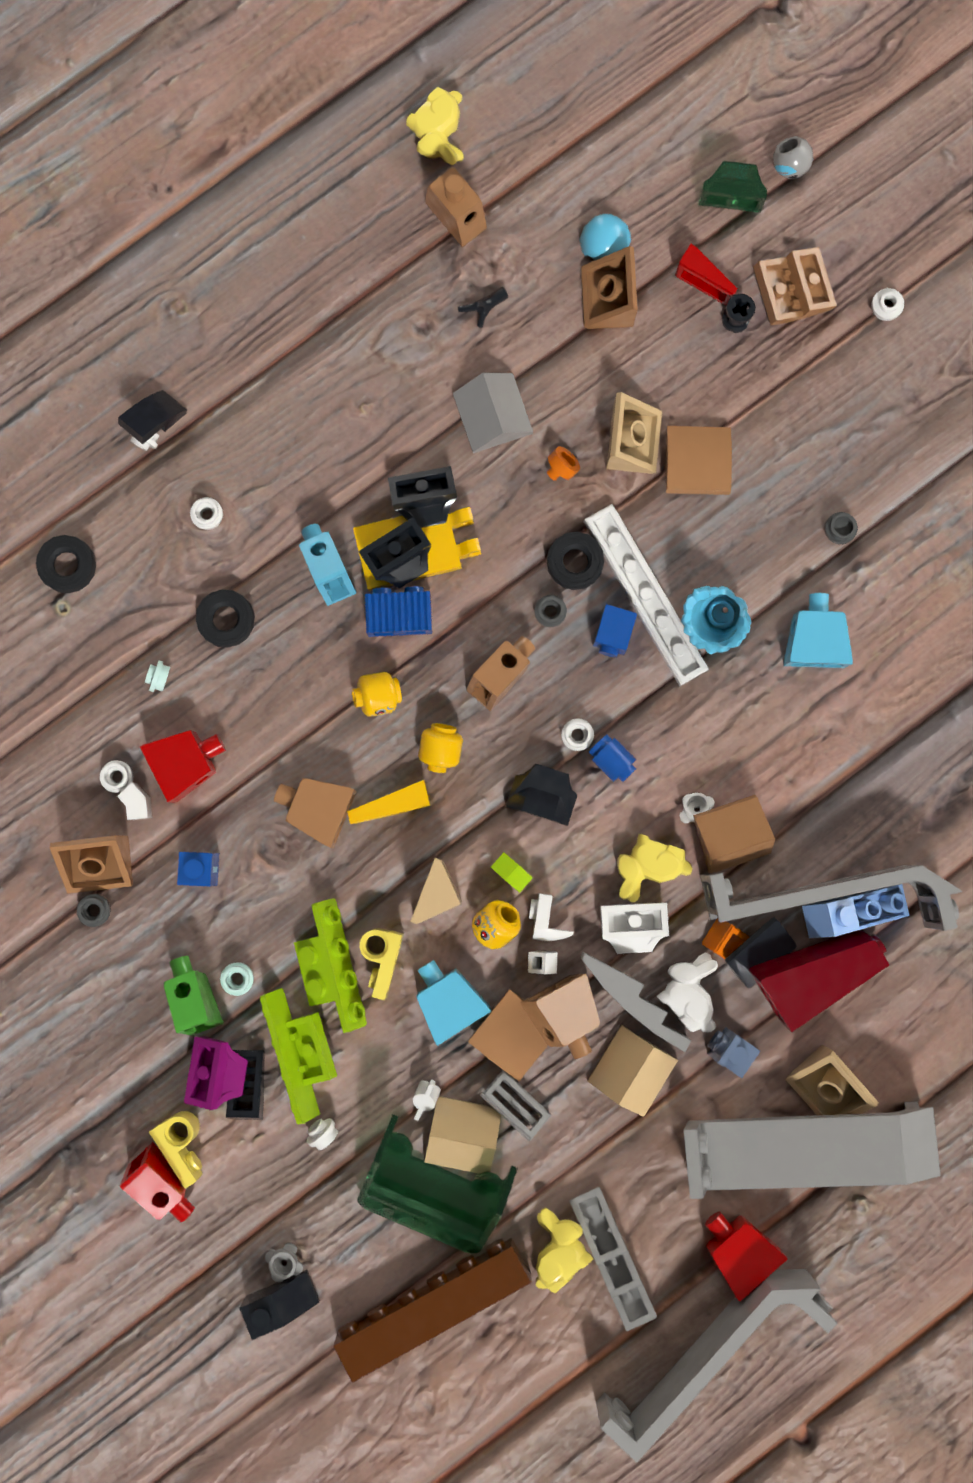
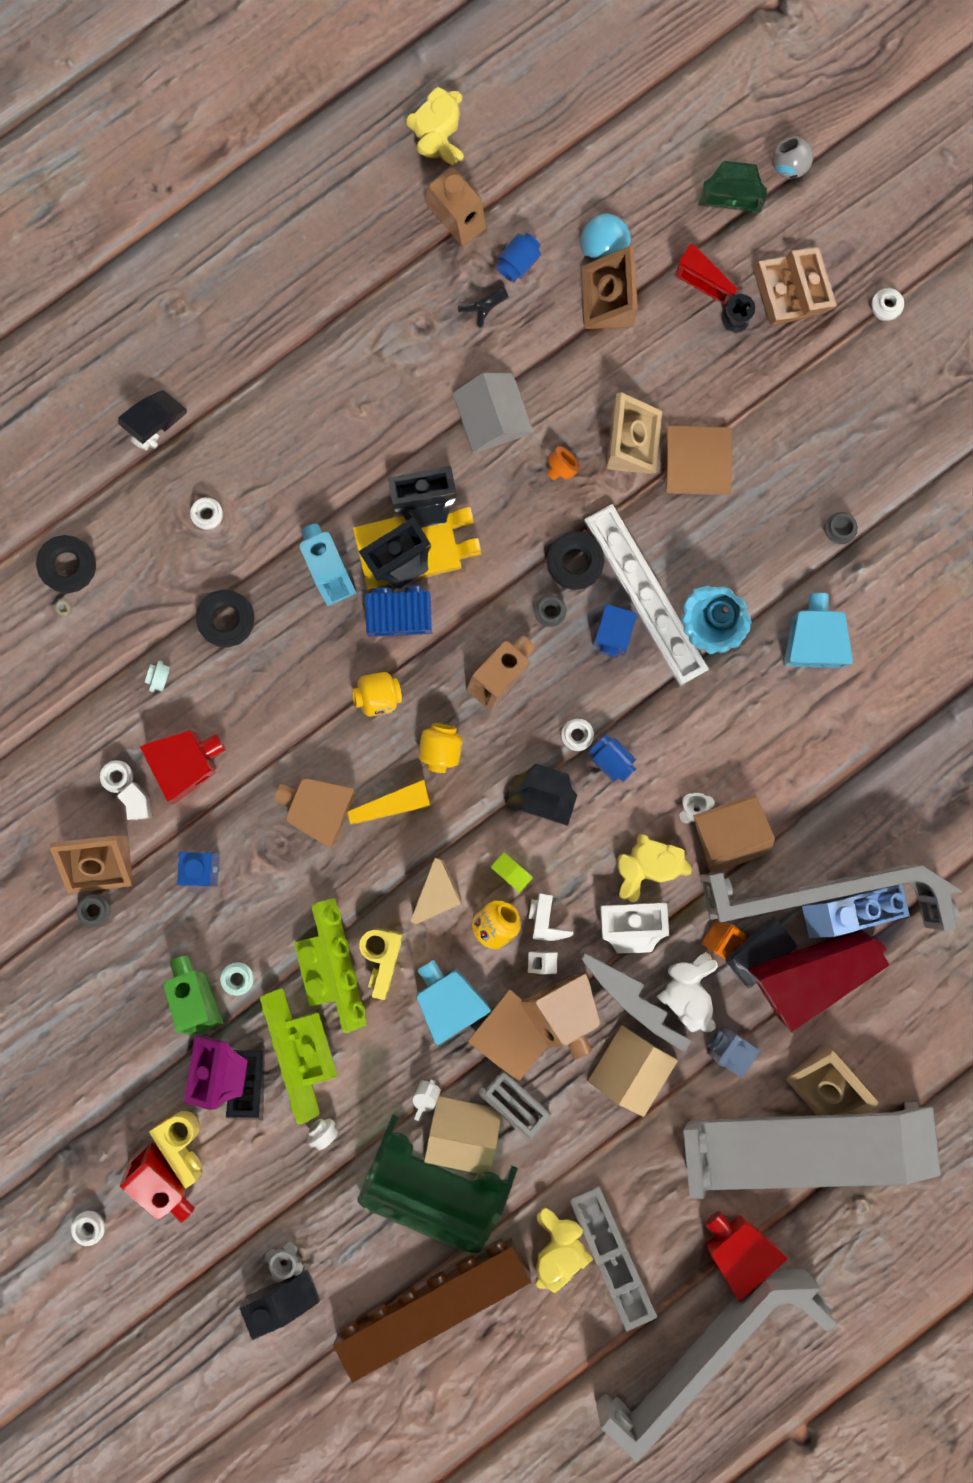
(79, 1233): none -> white plate
(518, 257): none -> blue brick

